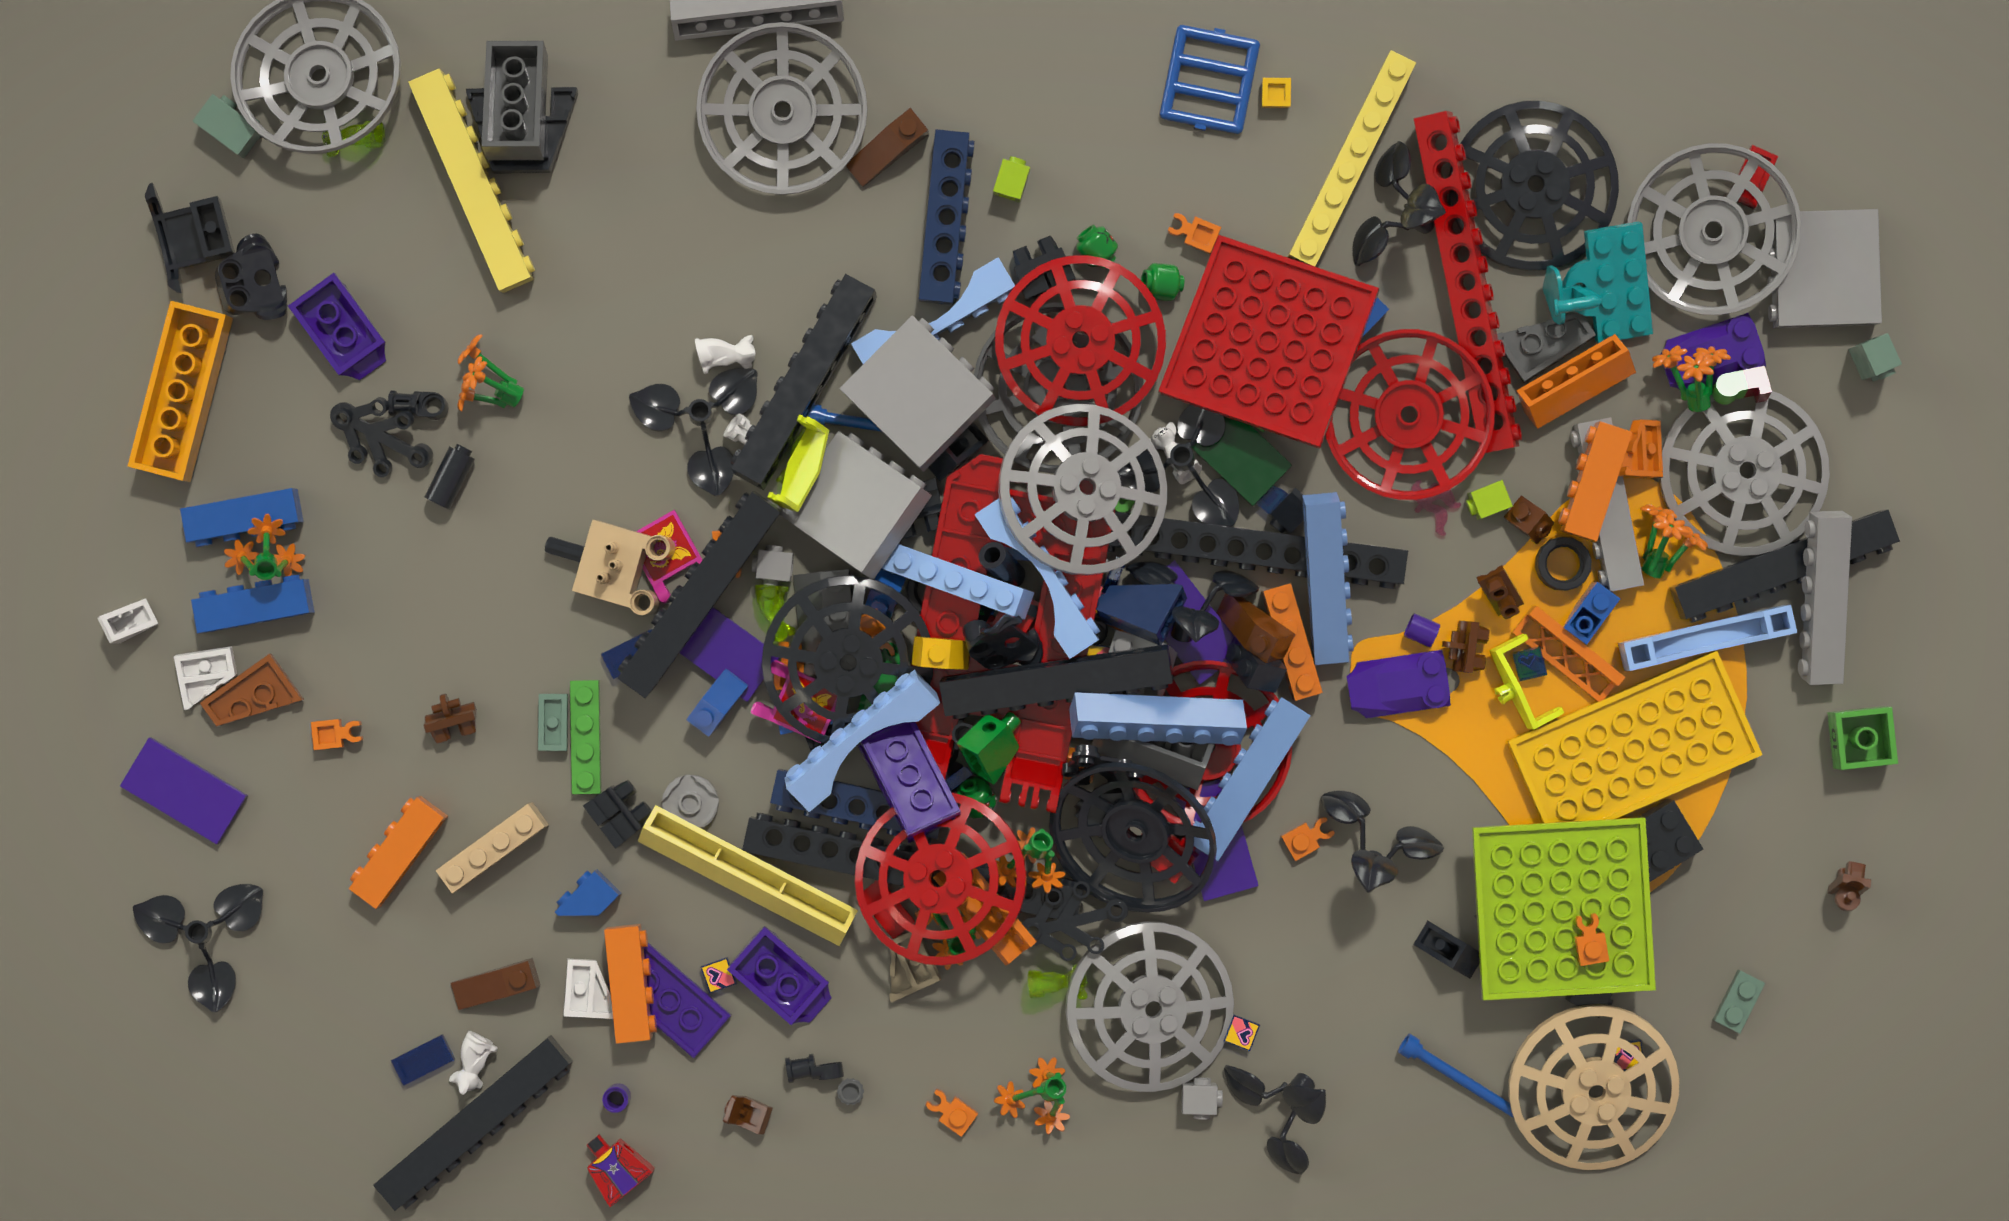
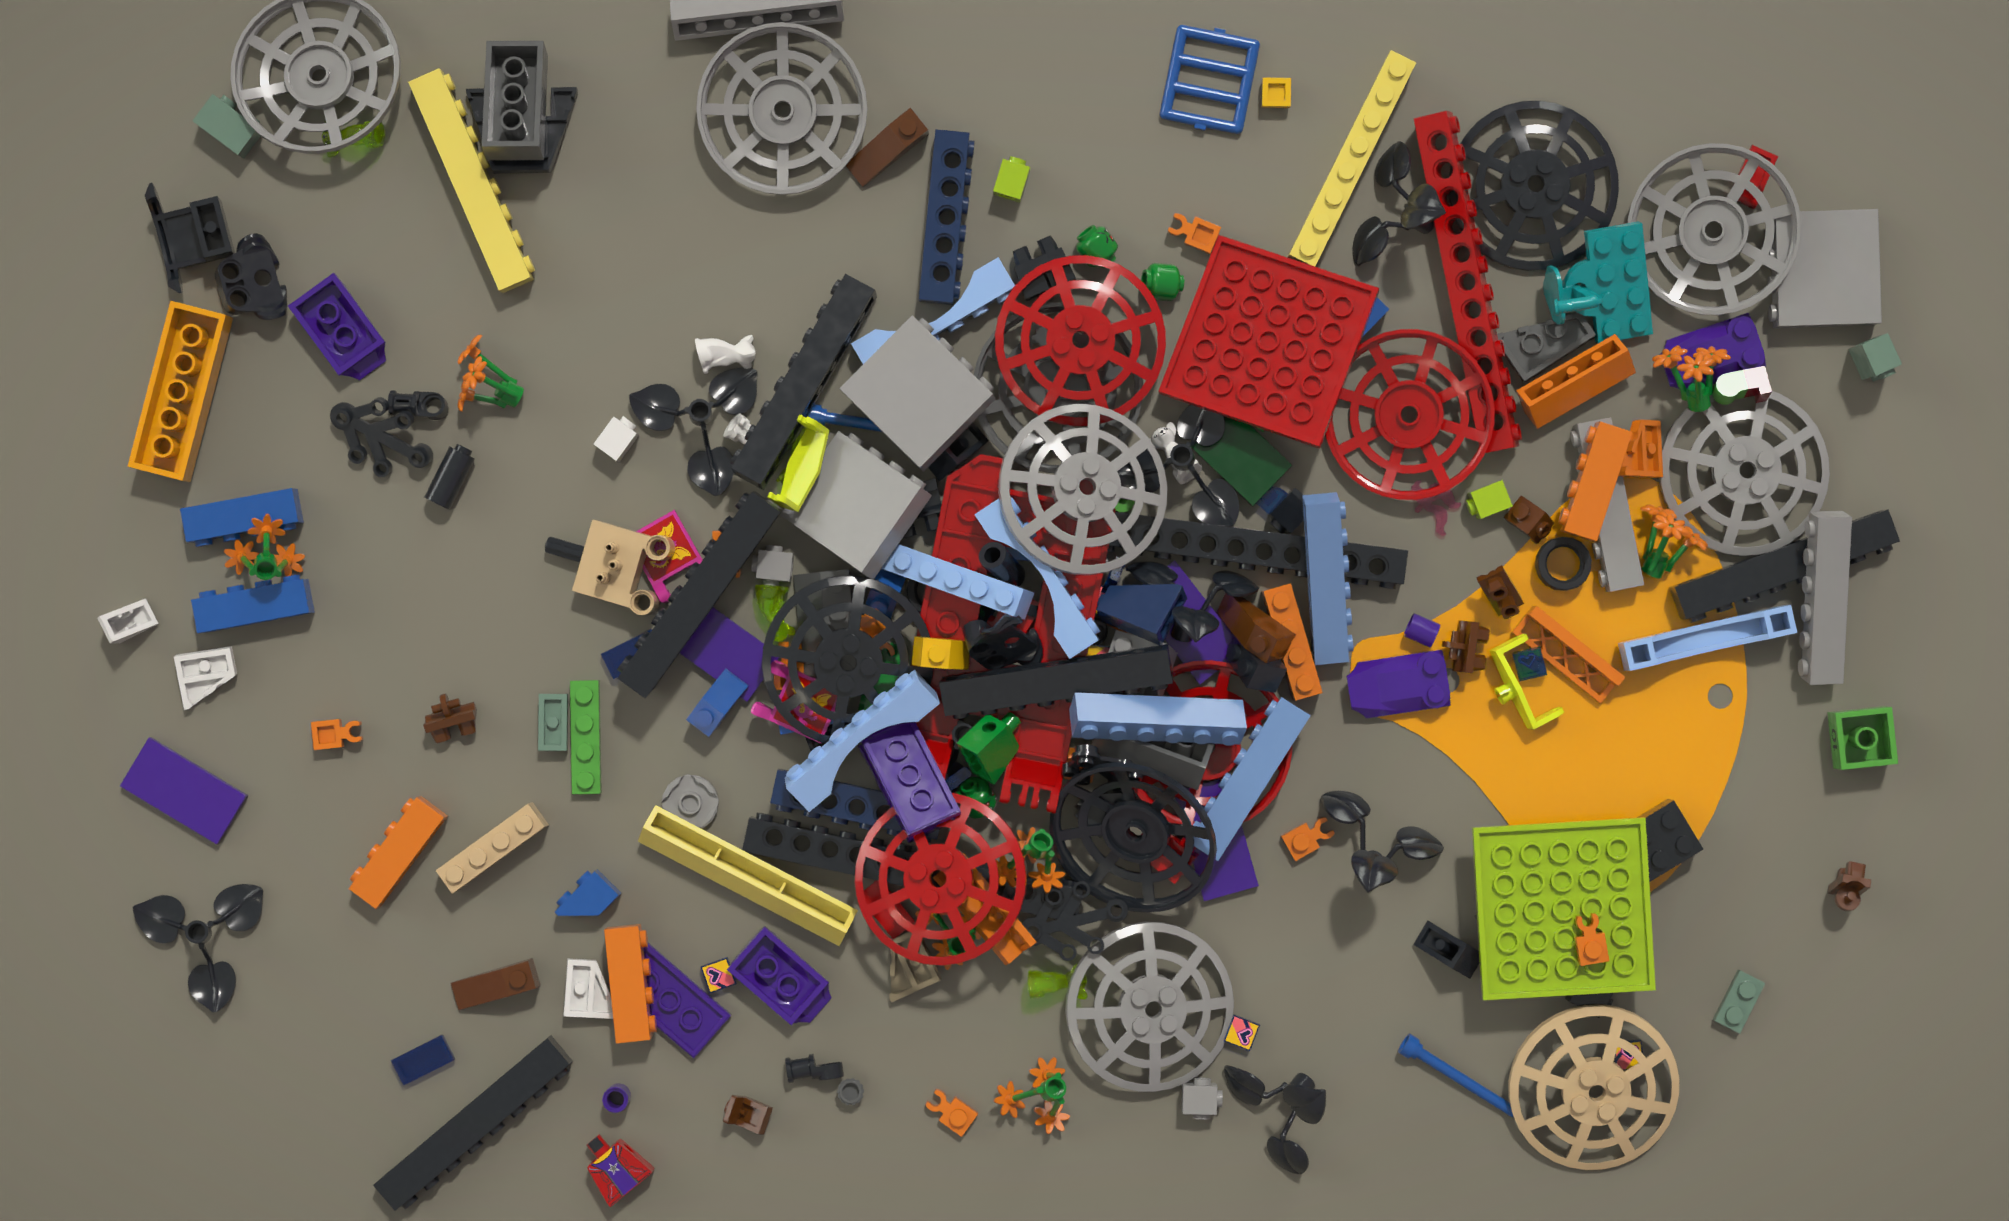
(251, 693): dark orange wing -> none
(473, 1057): white animal -> none
(613, 801): black hips -> none
(617, 438): none -> white brick
(1590, 612): blue slope -> none
(1637, 745): yellow plate -> none

